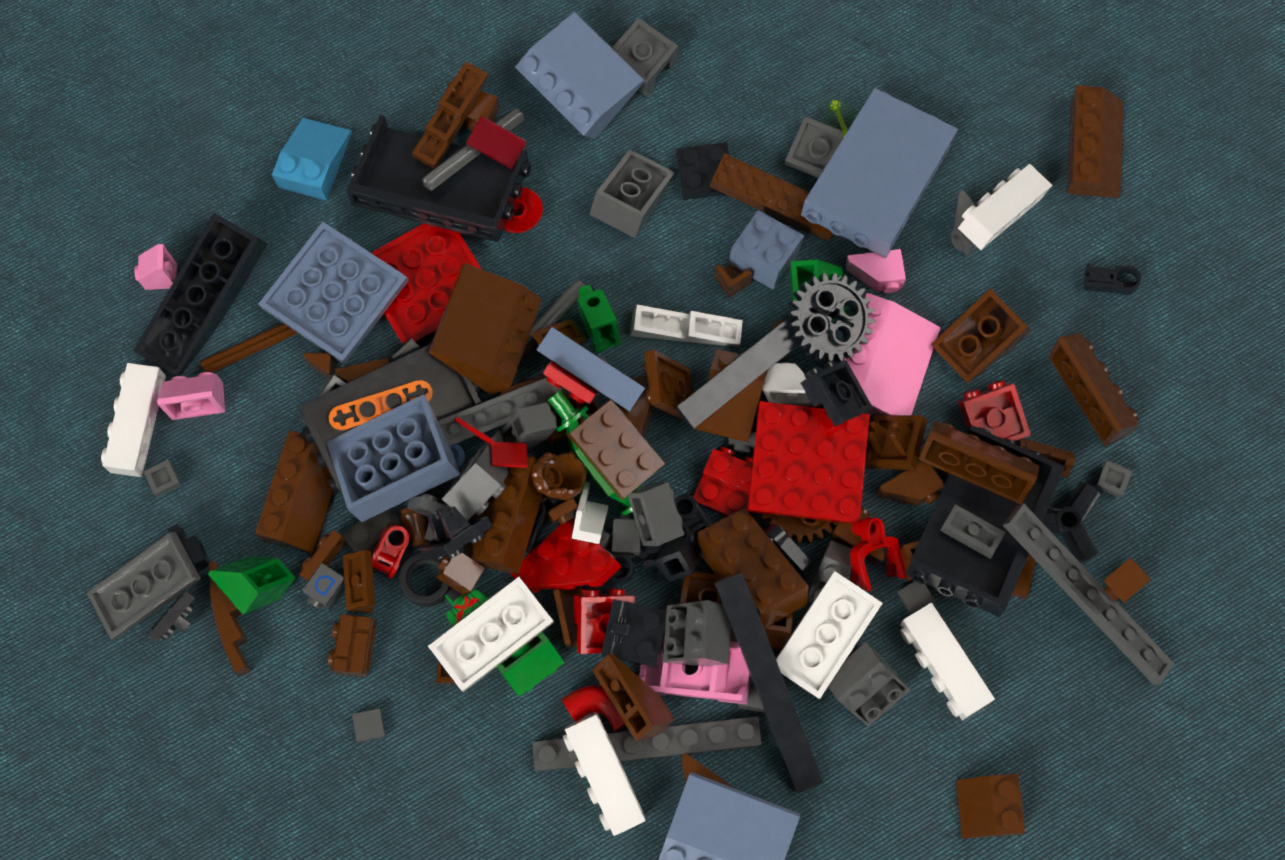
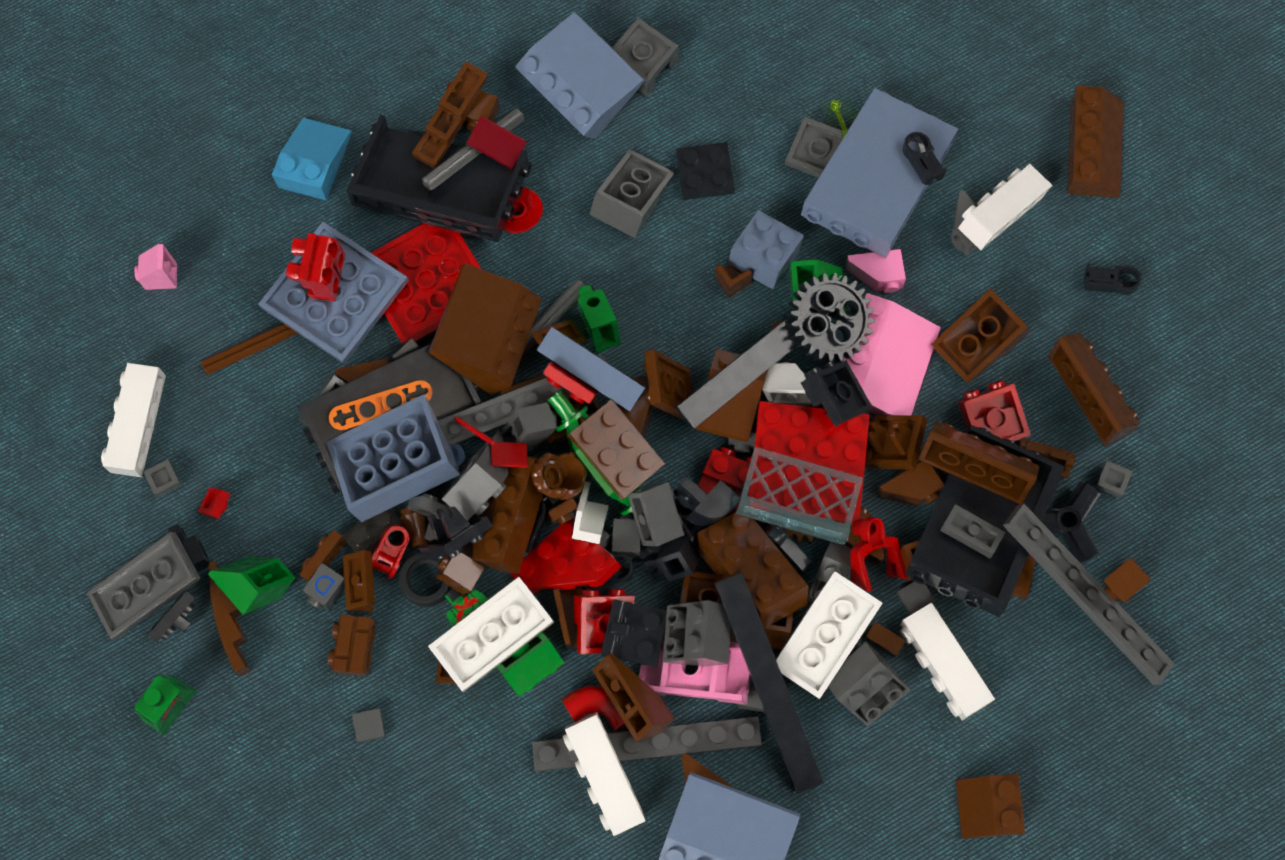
(163, 702): none -> green torso
(192, 396): bright pink slope -> none
(200, 295): black slope -> none
(214, 503): none -> red plate
(296, 497): reddish brown slope -> none
(320, 265): none -> red hips
(321, 362): reddish brown slope -> none
(683, 327): white slope -> none
(706, 508): none -> black brick
(765, 193): reddish brown piece -> none
(795, 519): none -> clear light blue fence
(885, 640): none -> reddish brown piece
(925, 161): none -> black piece

